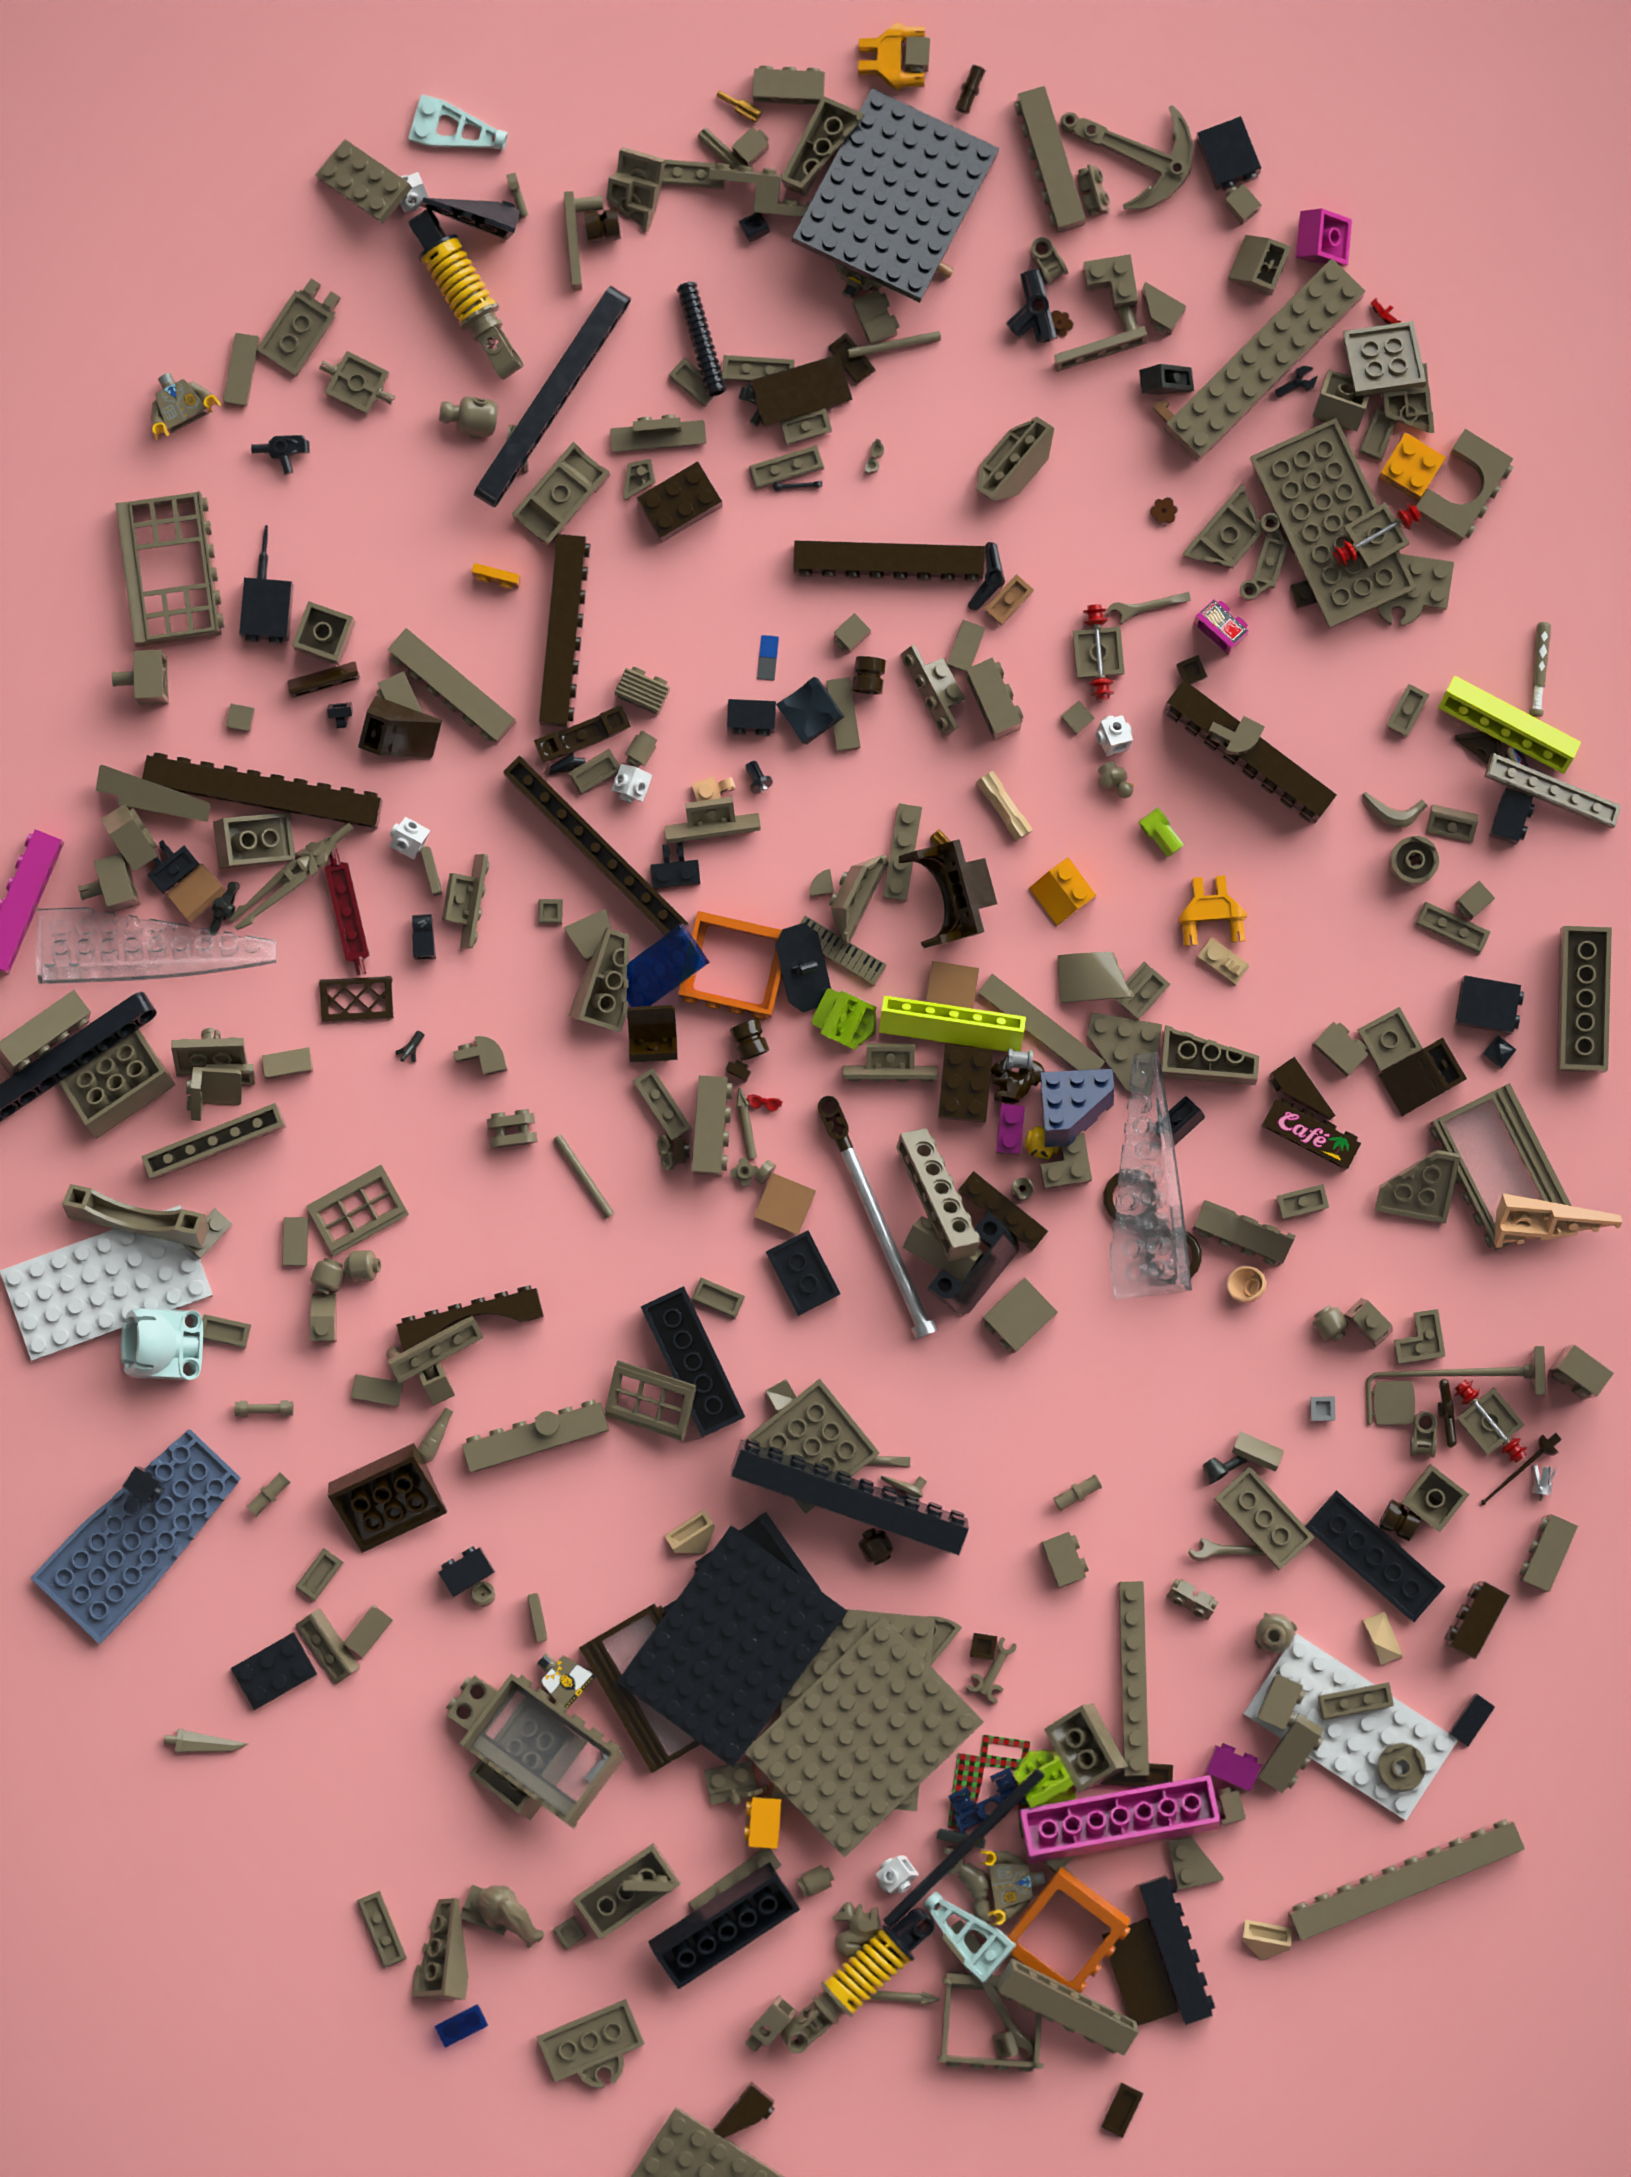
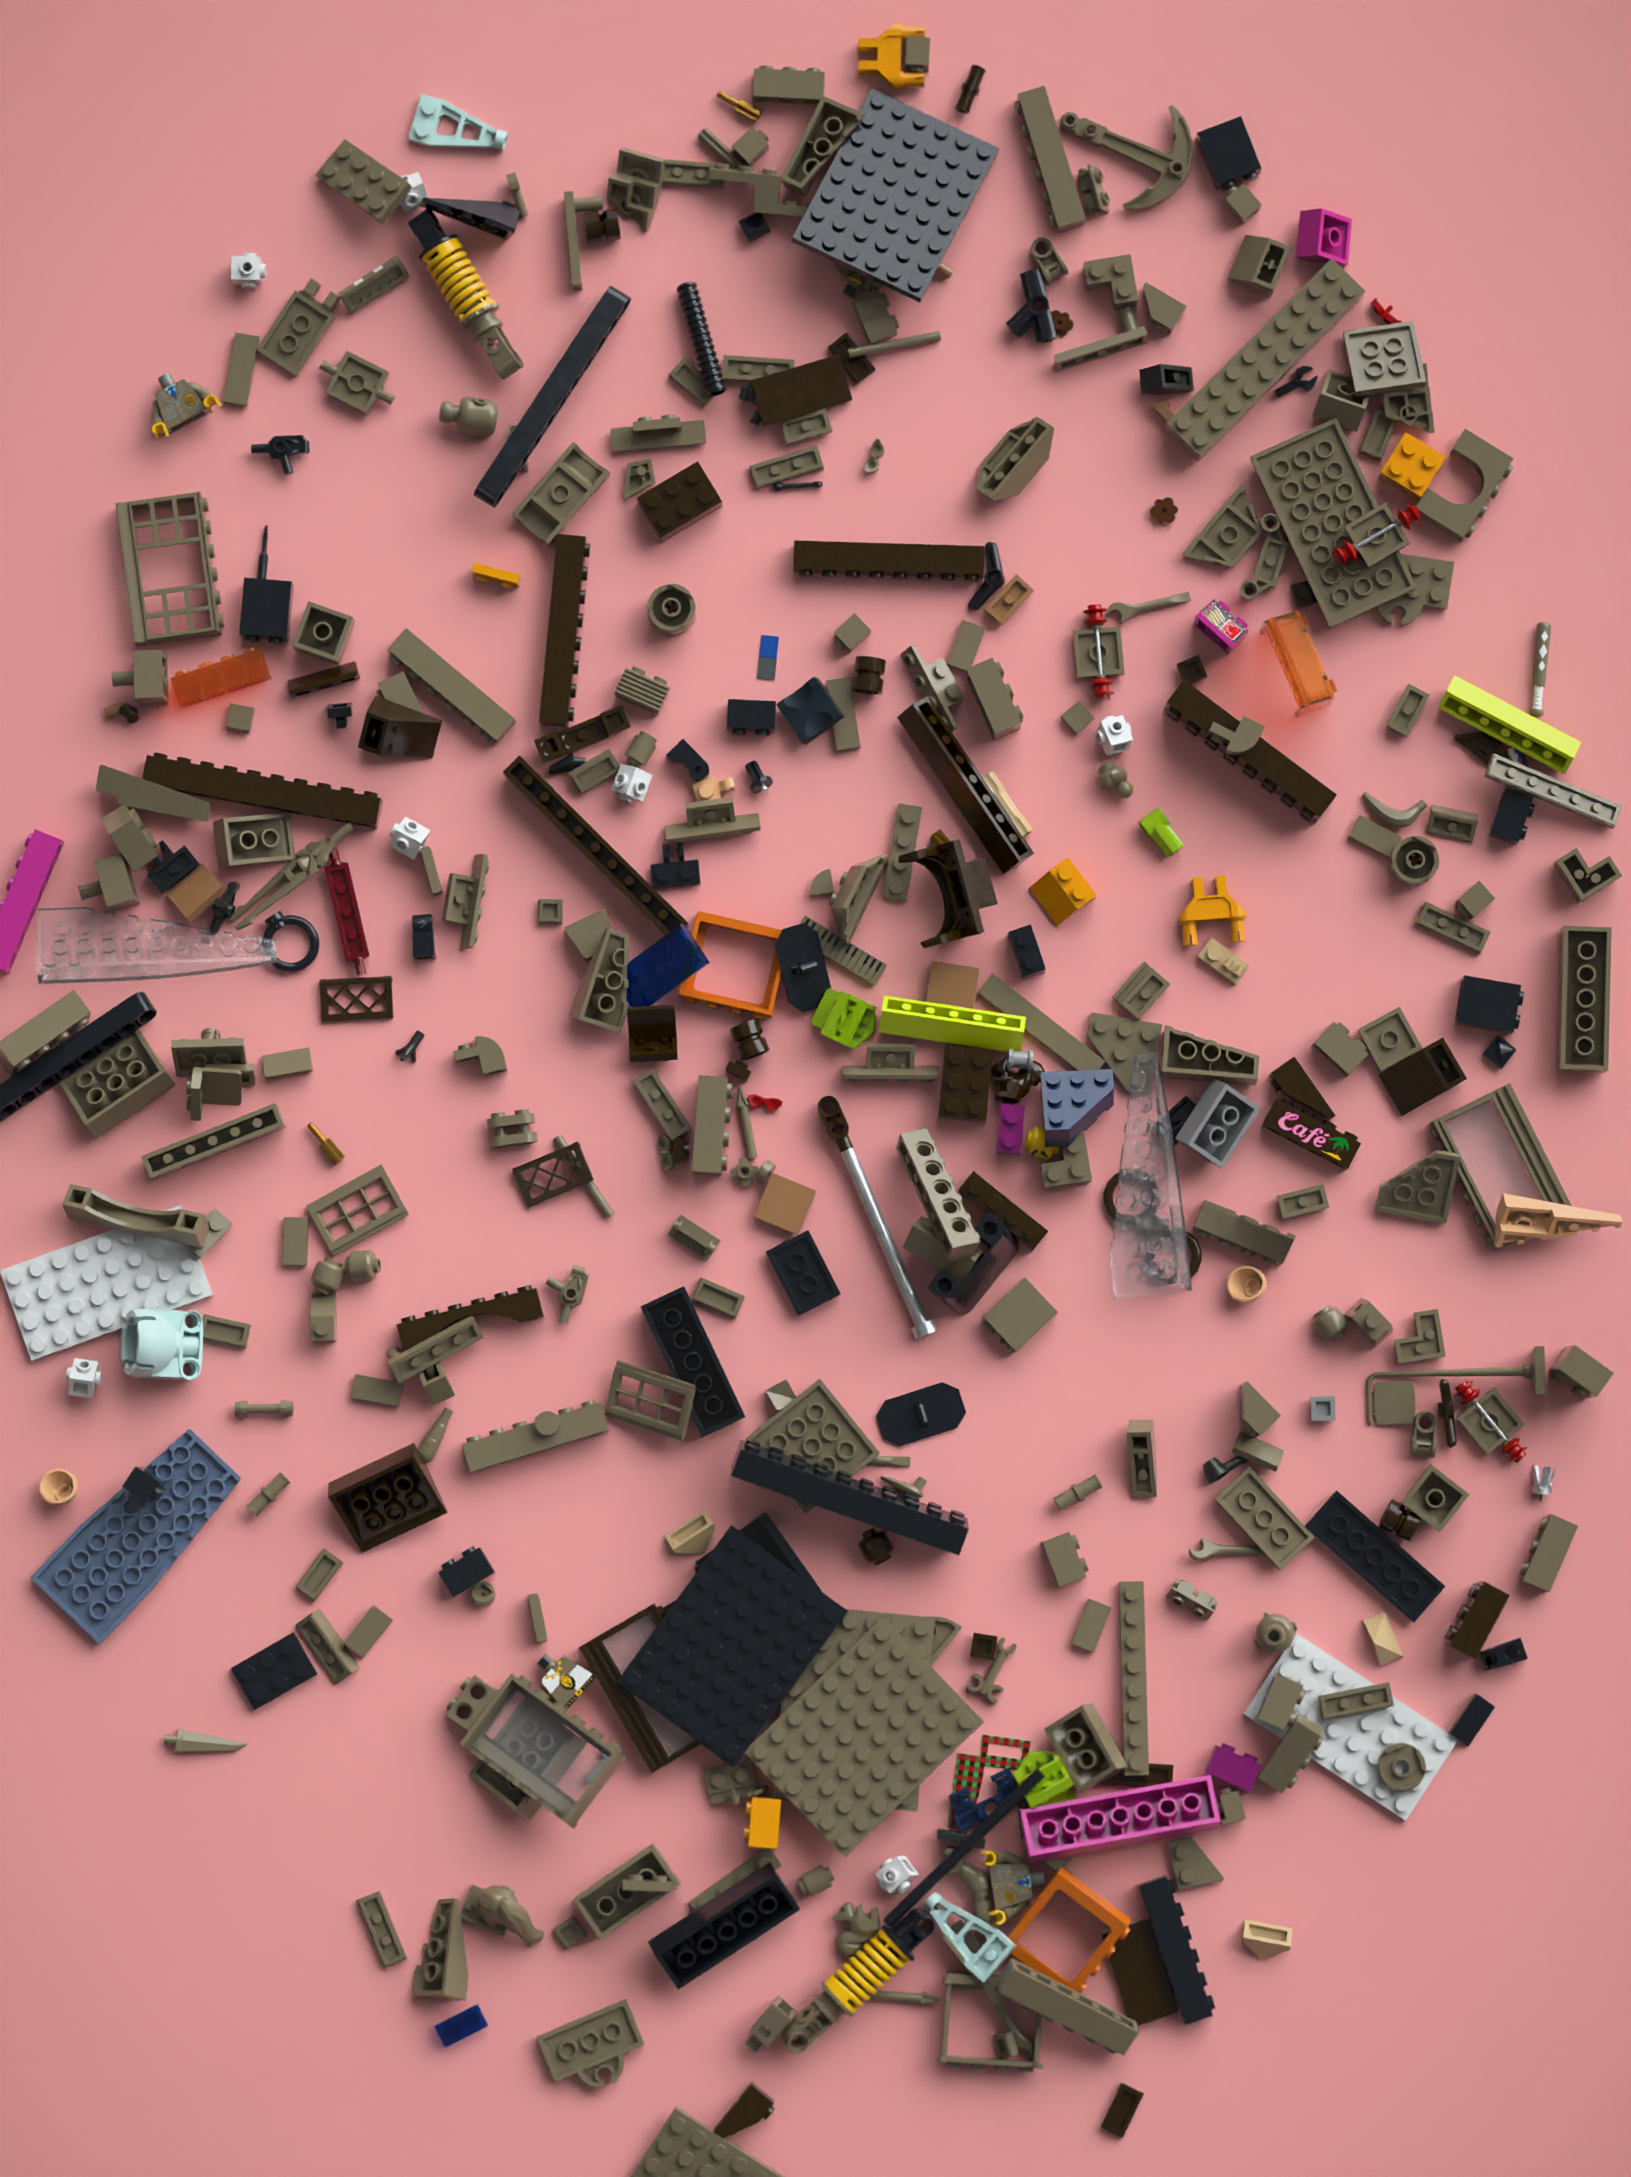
(58, 1487): none -> light nougat piece
(83, 1378): none -> white brick
(124, 710): none -> arm
(221, 677): none -> clear orange brick
(242, 264): none -> white brick
(278, 921): none -> black piece
(327, 1145): none -> pearl gold axle
(373, 284): none -> dark tan plate
(517, 1171): none -> dark brown window
(571, 1293): none -> dark tan piece
(666, 597): none -> dark tan brick
(690, 759): none -> black leg
(693, 1237): none -> dark tan hinge
(921, 1414): none -> black shield
(965, 785): none -> dark brown brick
(1017, 1194): dark tan piece -> none
(1026, 952): none -> black brick
(1091, 977): dark tan slope -> none
(1091, 1625): none -> dark tan tile
(1142, 1457): none -> dark tan slope
(1217, 1123): none -> light grey brick
(1255, 1411): none -> dark tan slope
(1299, 661): none -> clear orange windscreen
(1374, 836): none -> dark tan tile
(1407, 1880): dark tan brick -> none
(1503, 1654): none -> black leg
(1546, 1446): dark brown sword -> none
(1584, 880): none -> dark tan brick

